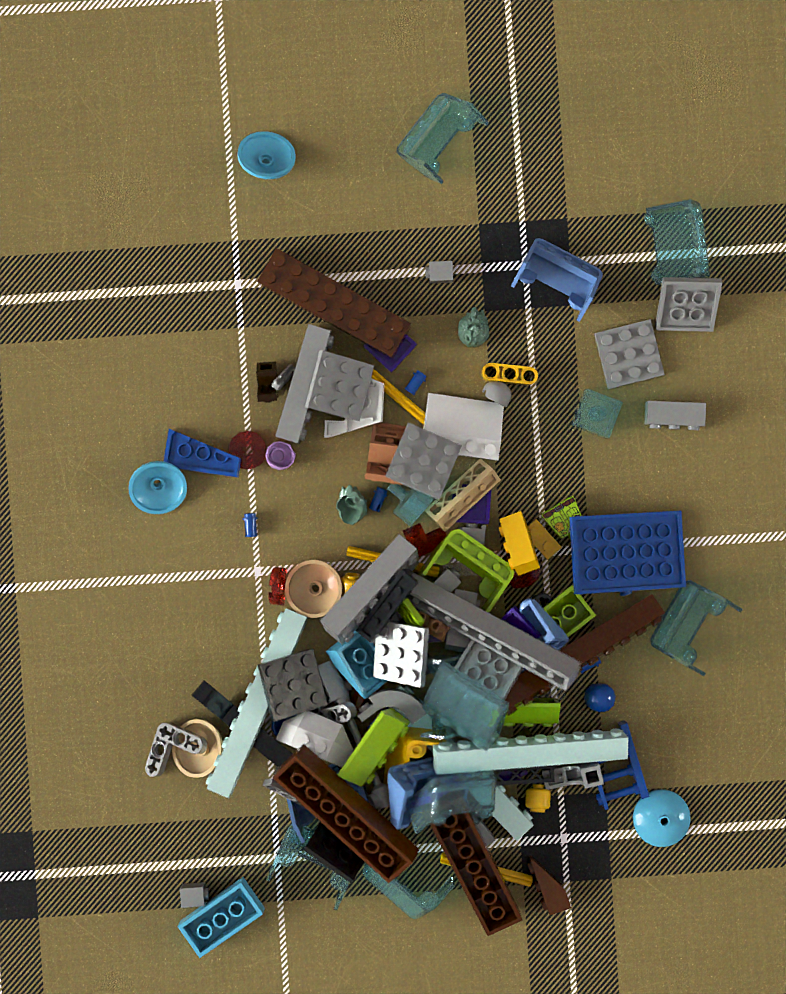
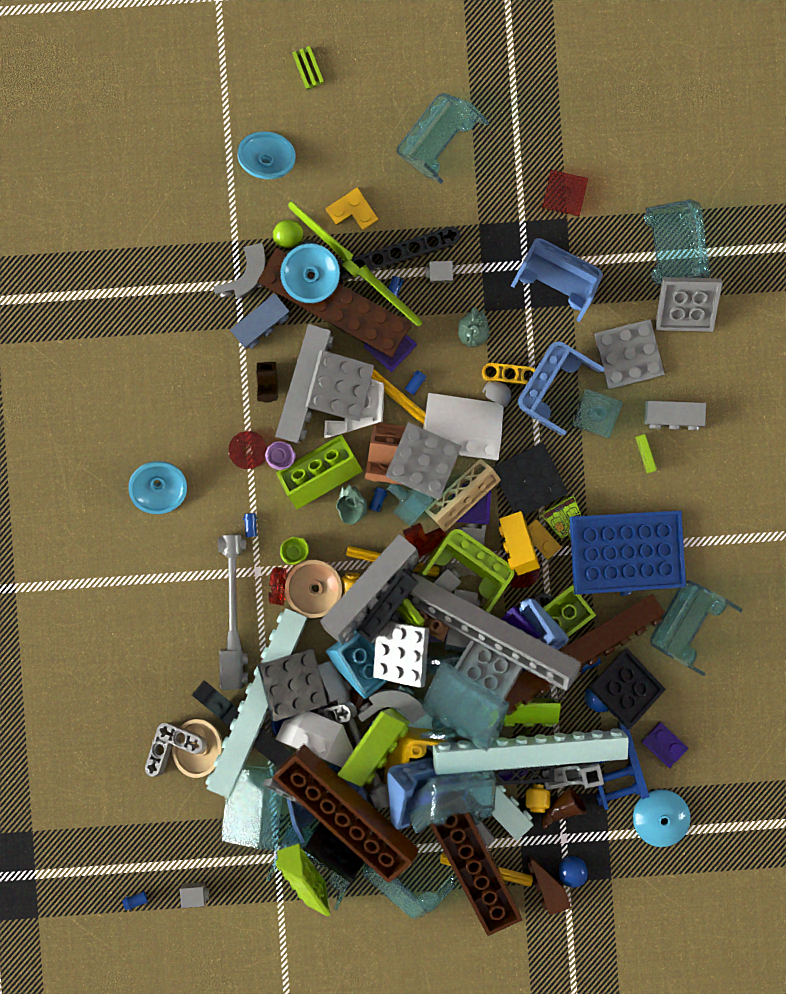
(134, 901): none -> blue pin
(199, 457): blue wing -> none
(221, 917): medium azure brick -> none
(232, 658): none -> light grey bar
(247, 282): none -> light grey arch
(253, 811): none -> clear light blue slope
(261, 322): none -> sand blue brick
(283, 377): light grey axle -> none
(288, 234): none -> lime hair
(294, 550): none -> lime hair
(300, 263): none -> medium azure dish
(302, 52): none -> lime tile
(303, 878): none -> lime slope
(319, 472): none -> lime slope
(352, 205): none -> yellow plate
(364, 272): none -> lime piece
(395, 285): none -> blue pin
(403, 247): none -> black beam
(530, 480): none -> black plate
(556, 357): none -> medium blue windscreen
(565, 193): none -> clear red plate
(565, 806): none -> reddish brown hat
(573, 871): none -> blue hair
(627, 688): none -> black plate
(646, 453): none -> lime tile
(664, 744): none -> dark purple plate

